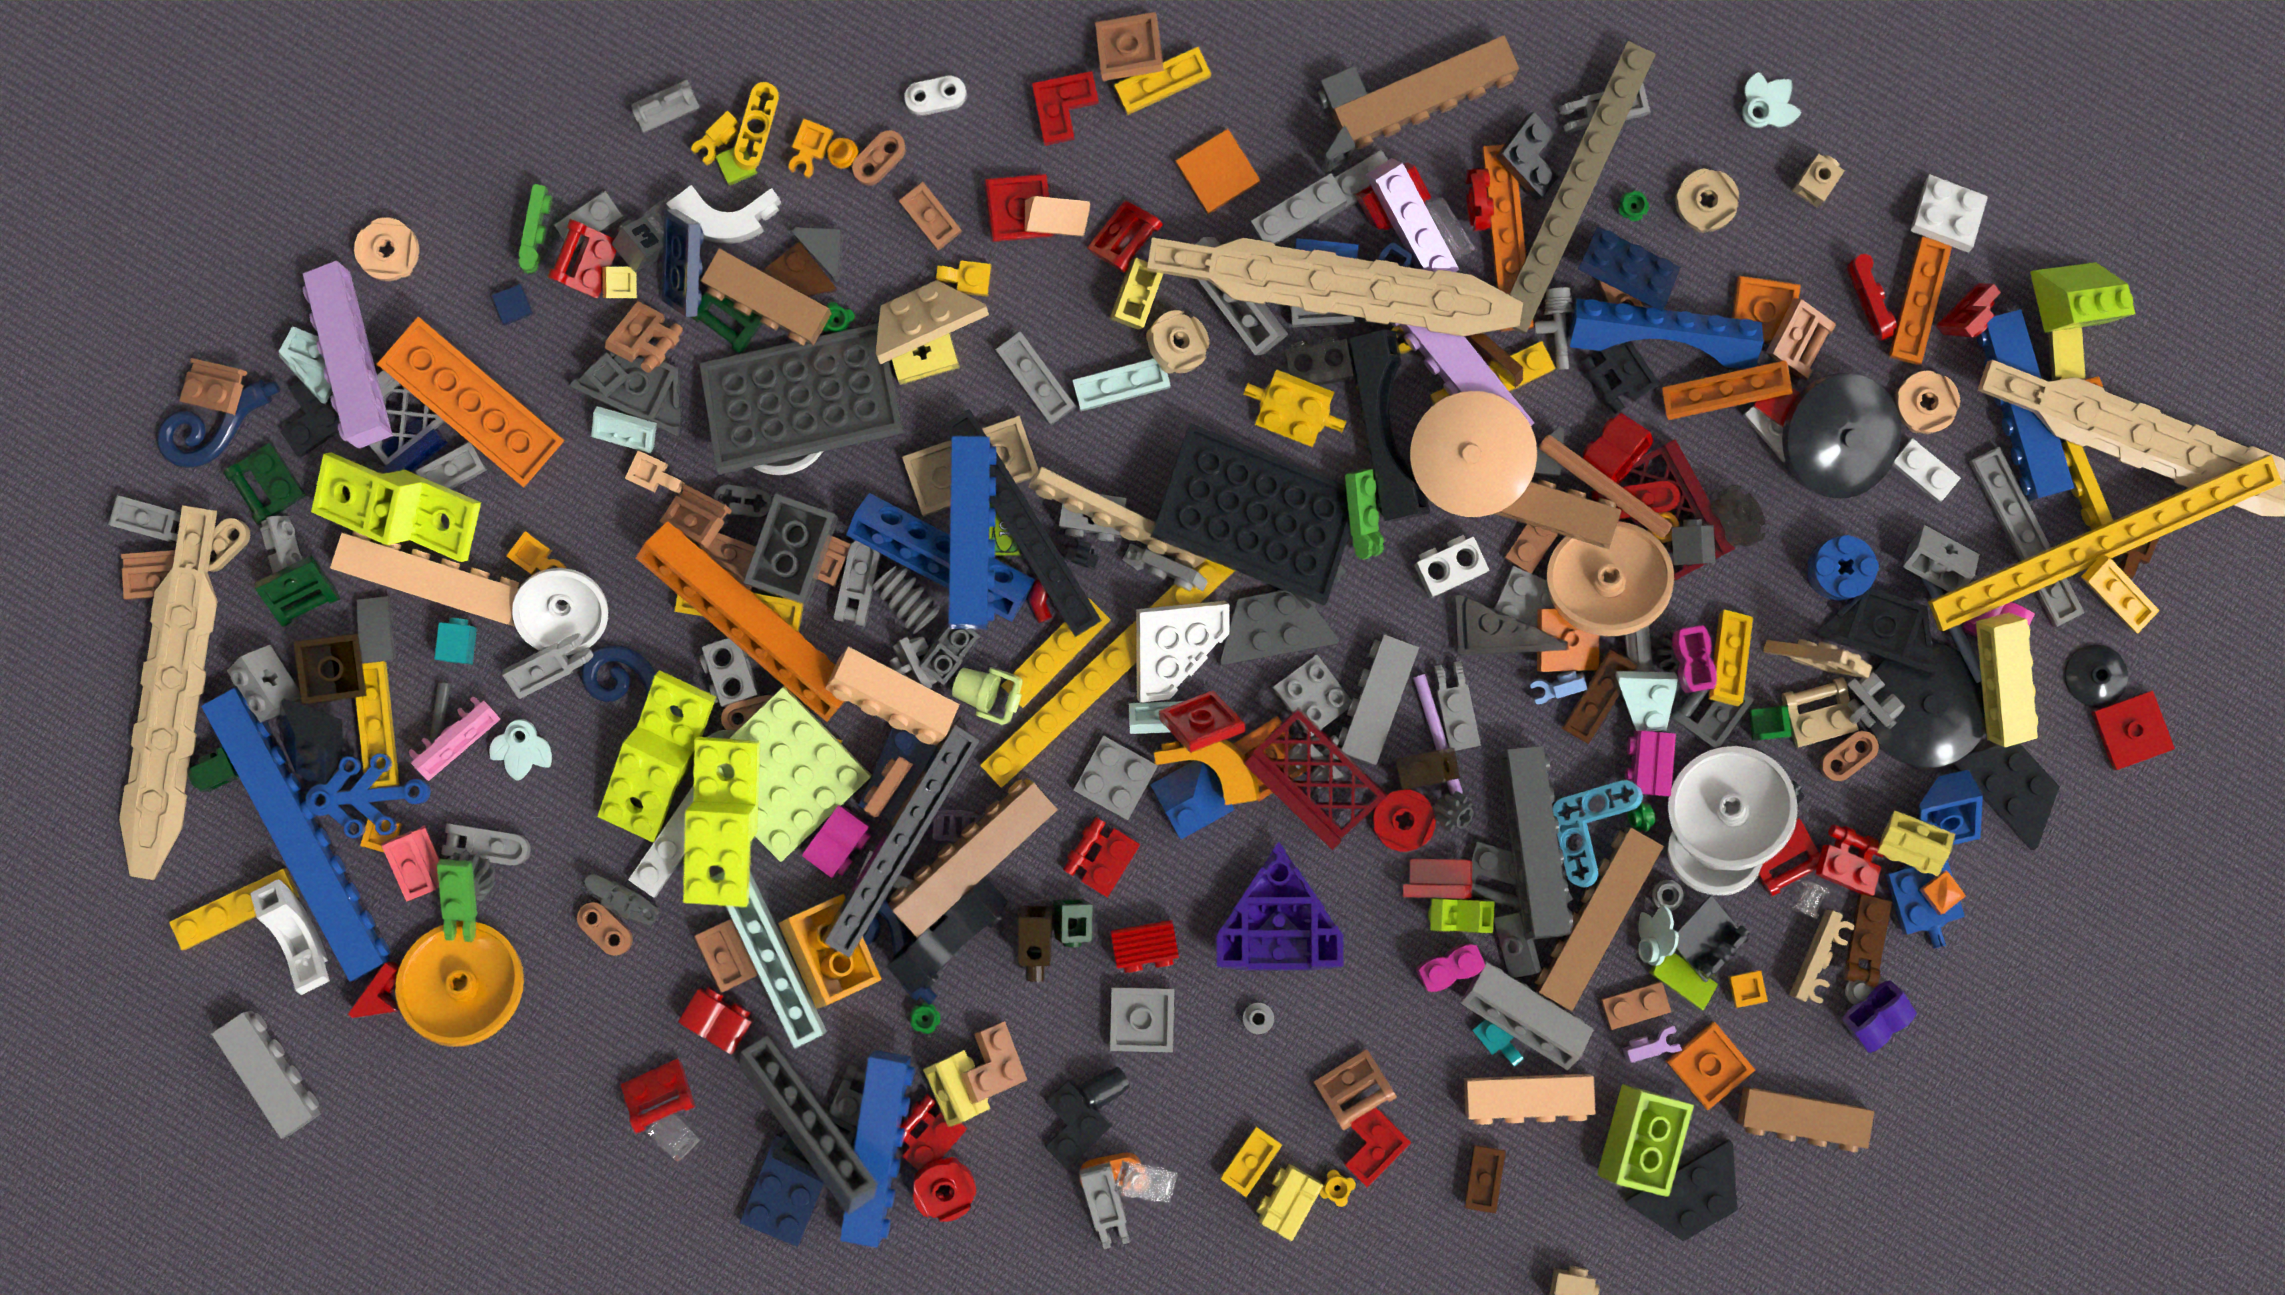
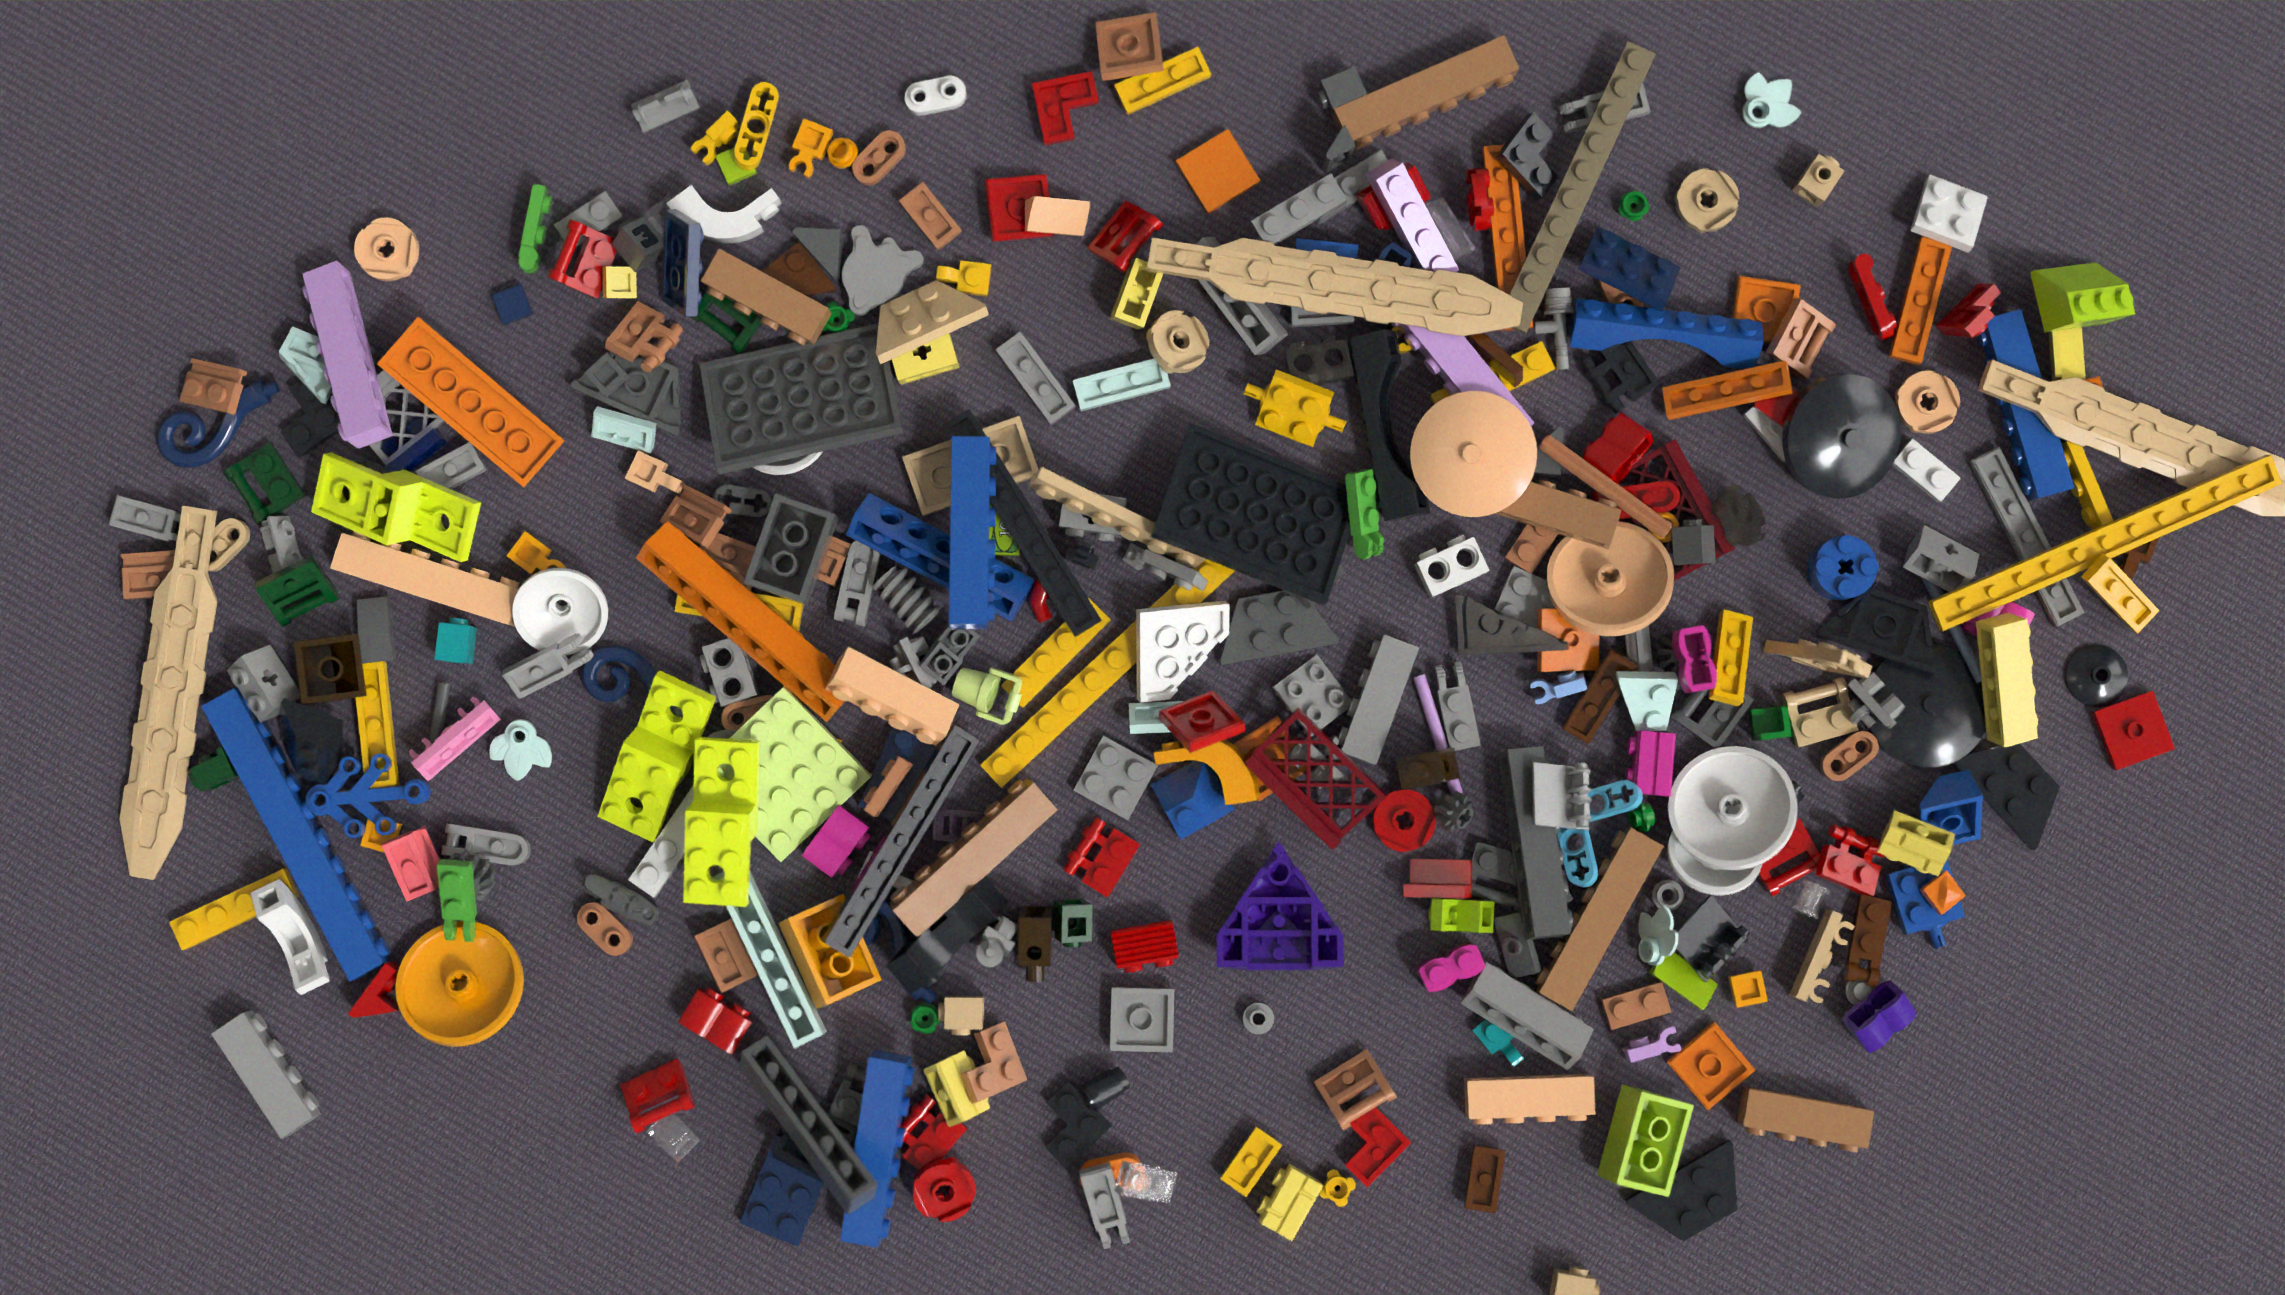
(875, 272): none -> light grey tile
(962, 1013): none -> tan brick
(996, 943): none -> light grey hips
(1561, 795): none -> light grey hinge

